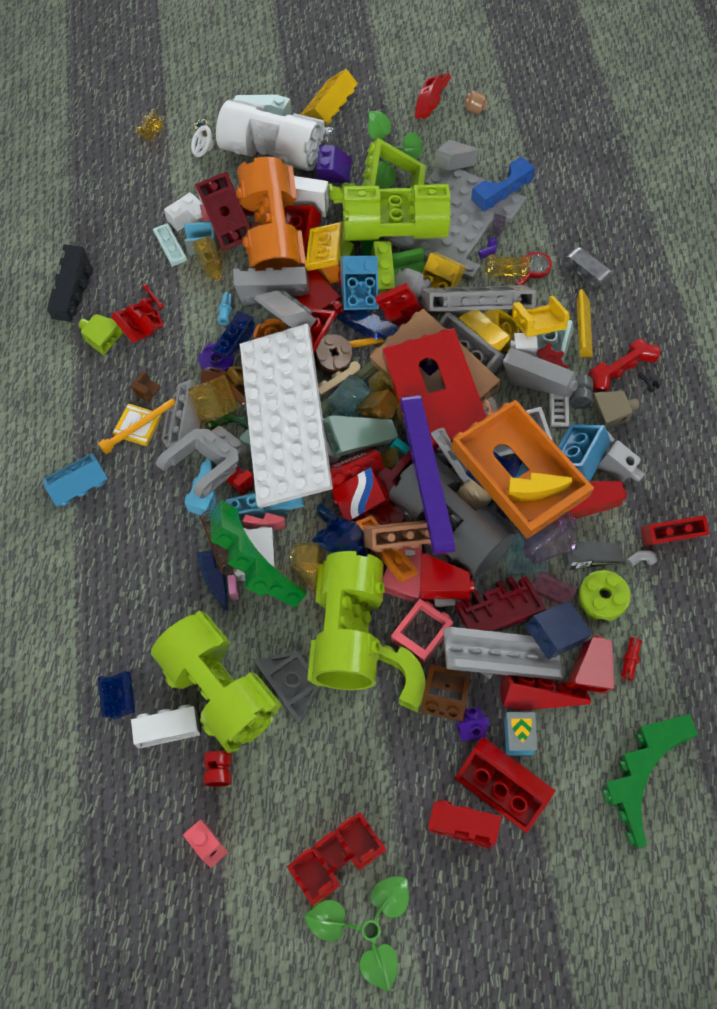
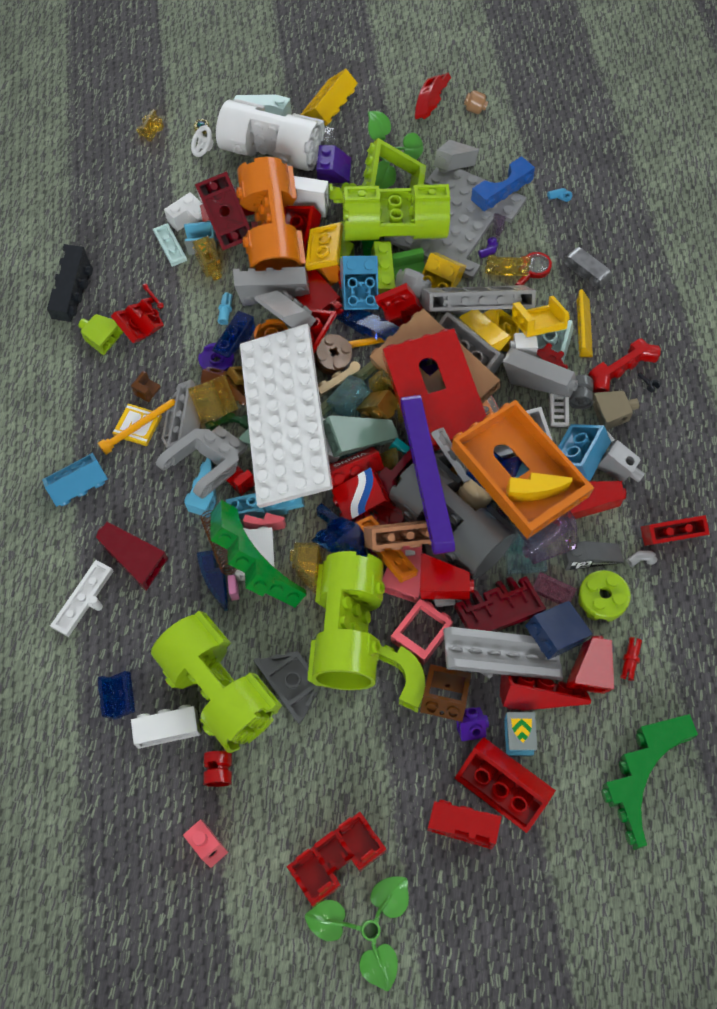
(82, 598): none -> white plate
(136, 556): none -> dark red slope
(561, 194): none -> dark azure arm

